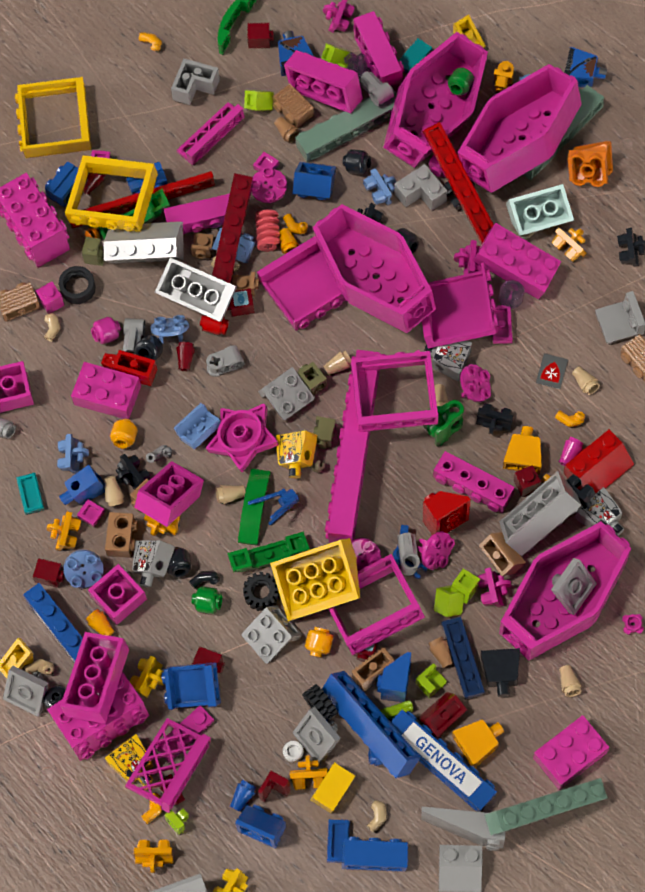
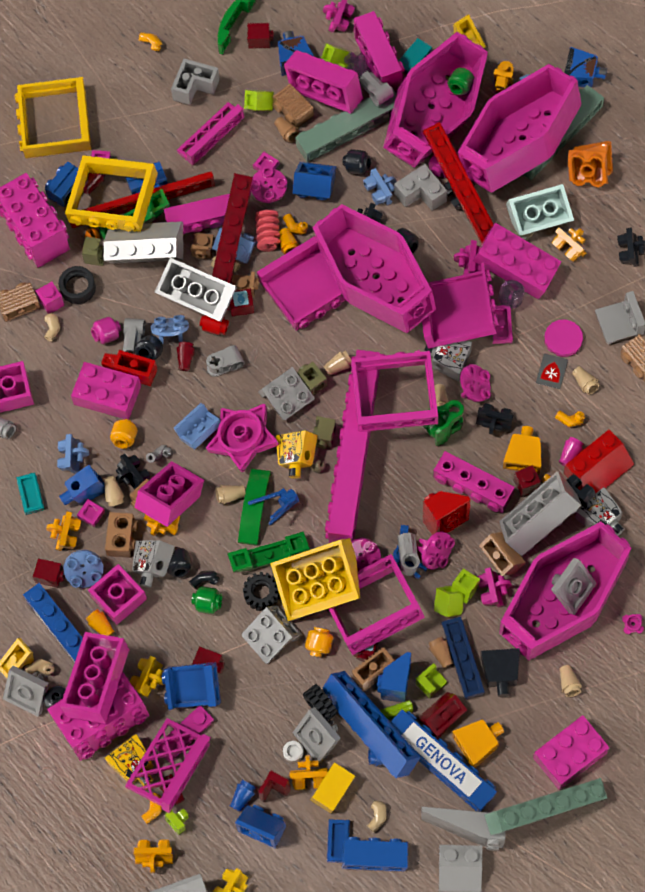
(563, 338): none -> dark pink tile

